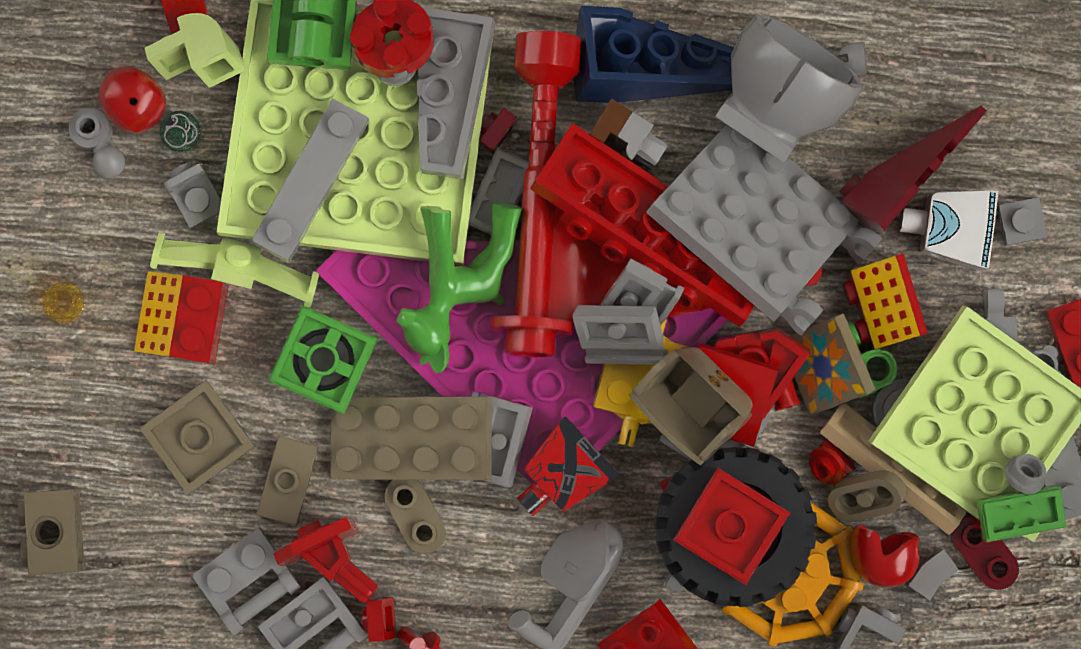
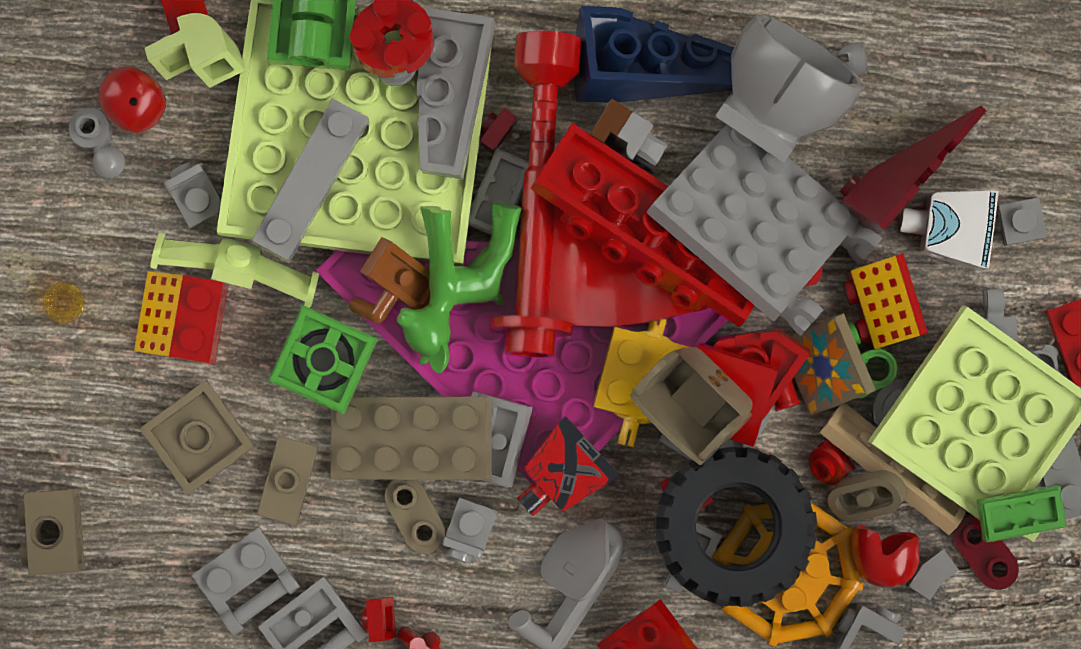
(180, 131): clear green tile -> none
(328, 554): red piece -> none
(398, 276): none -> dark orange plate
(469, 530): none -> light grey bracket
(620, 334): light grey plate -> none
(643, 287): light grey plate -> none
(731, 526): red plate -> none
(1026, 473): light grey plate -> none

